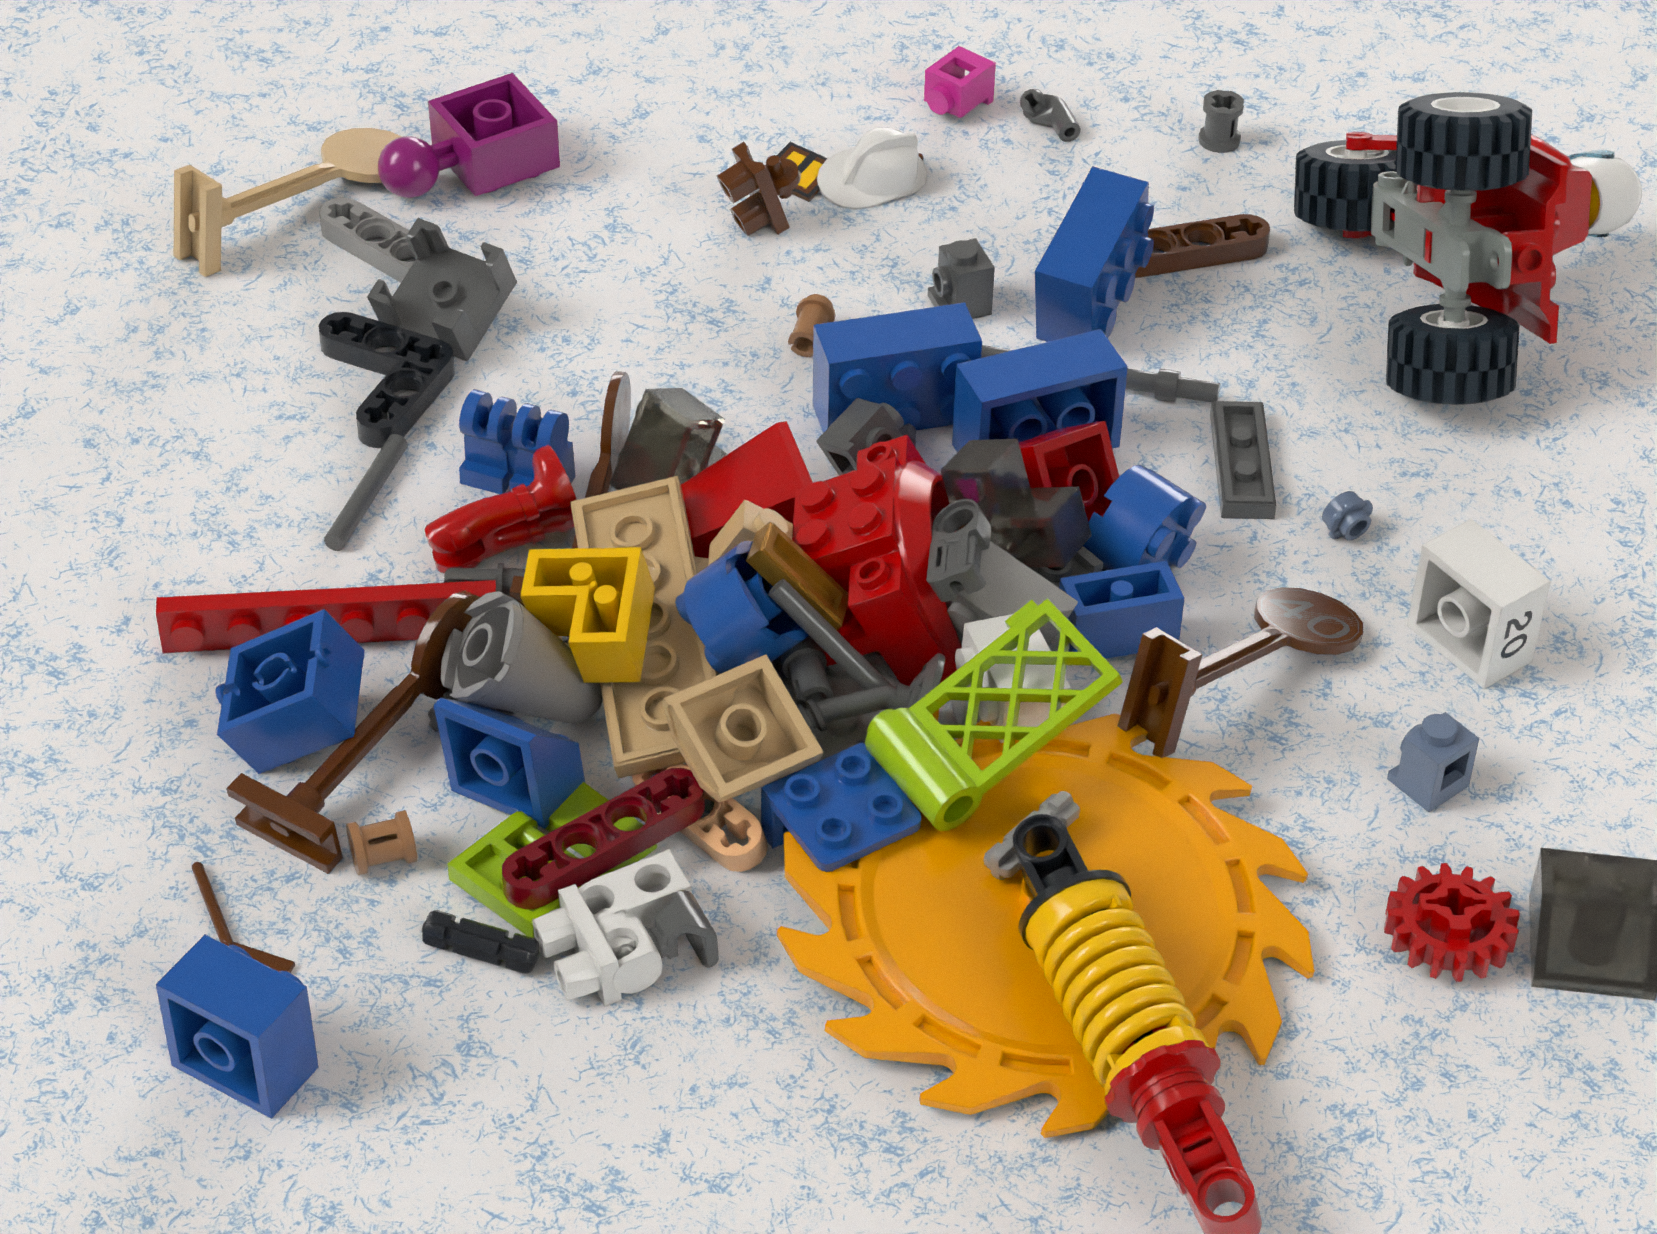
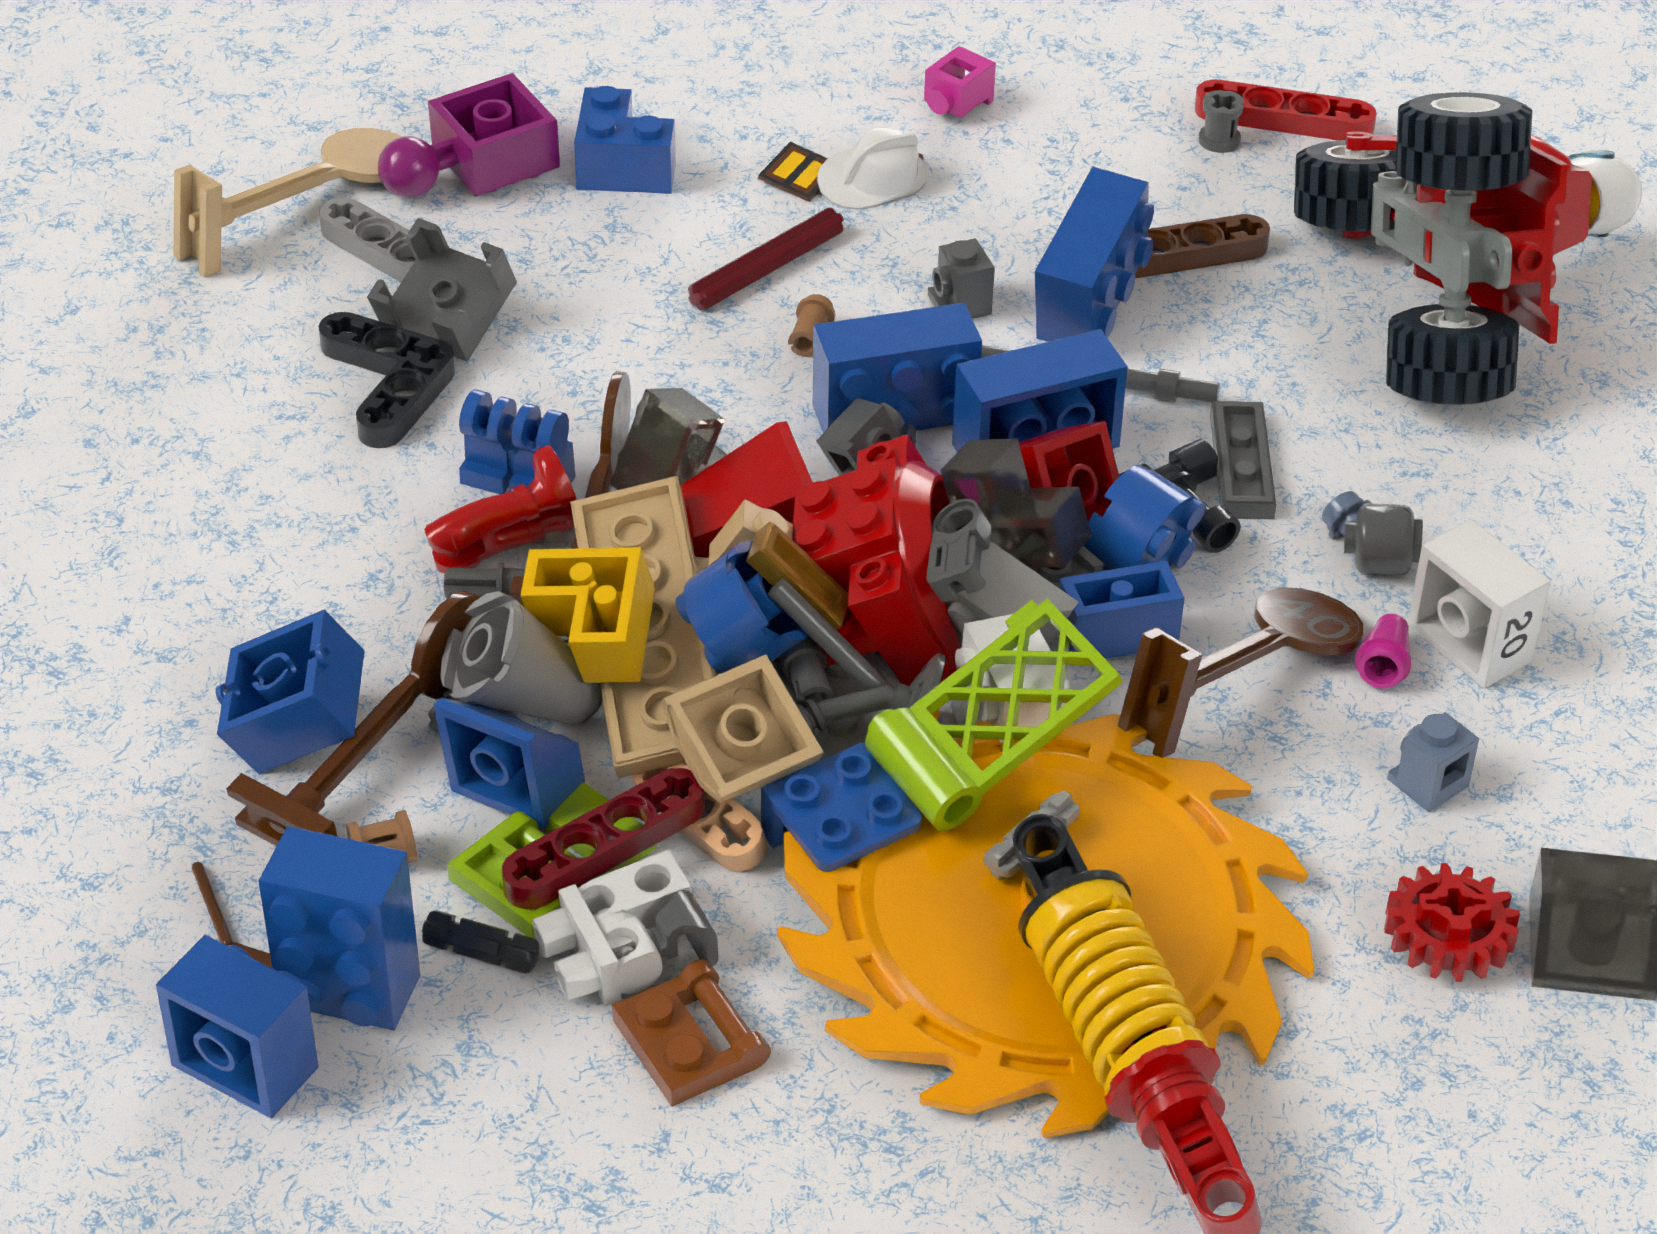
(342, 924): none -> blue brick
(363, 612): red plate -> none
(365, 492): dark grey bar -> none
(620, 149): none -> blue brick
(673, 1043): none -> dark orange plate
(763, 185): reddish brown hips -> none
(765, 259): none -> dark red axle
(1050, 111): dark grey arm -> none
(1187, 469): none -> black bar
(1331, 118): none -> red beam
(1384, 539): none -> dark grey head
(1385, 652): none -> dark pink cone

